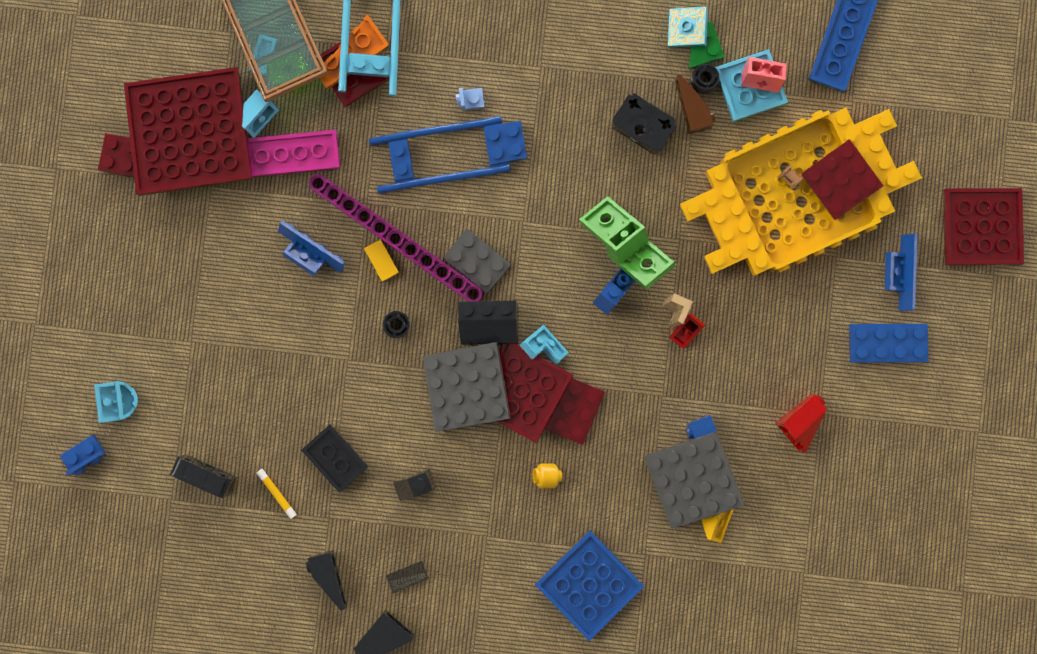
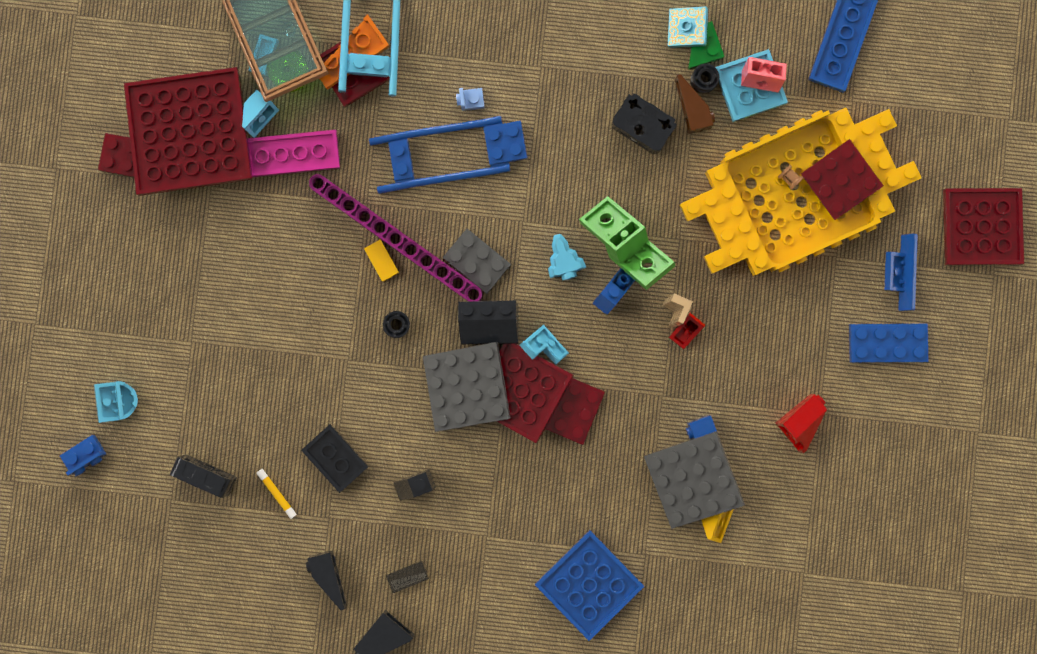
(306, 252): blue bracket -> none
(547, 475): yellow head -> none
(564, 260): none -> medium azure rock

